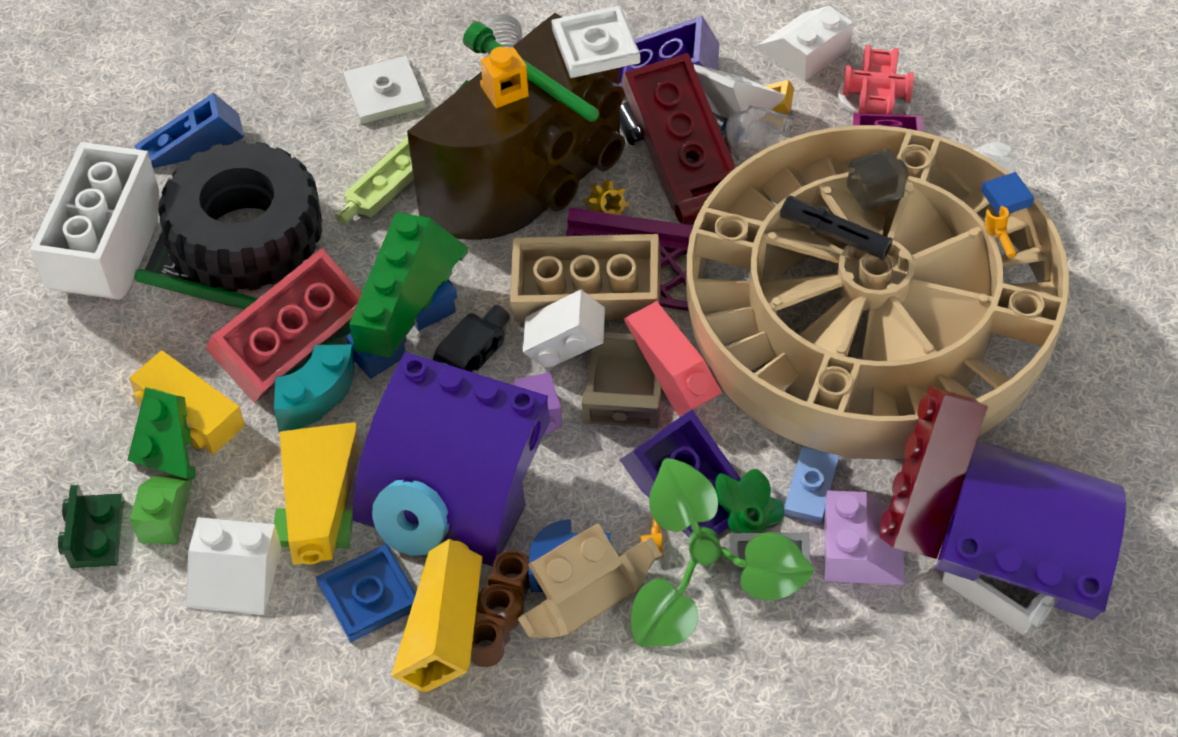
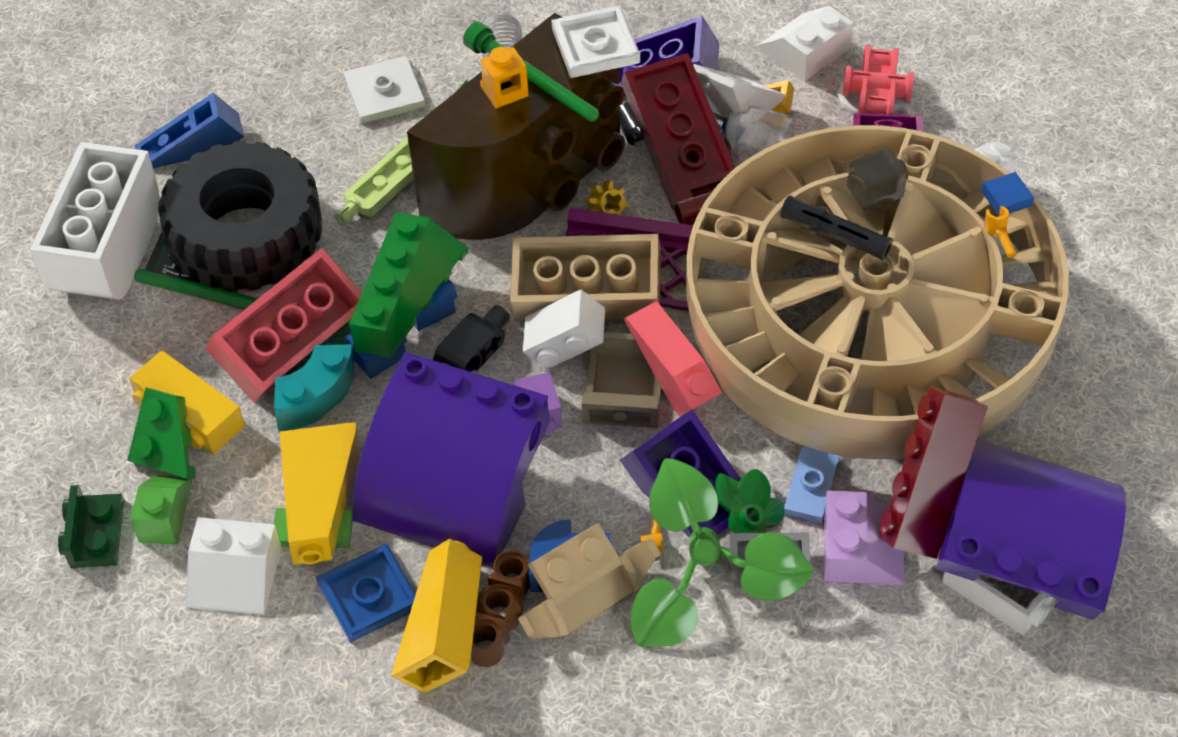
(397, 530): medium azure tile -> none

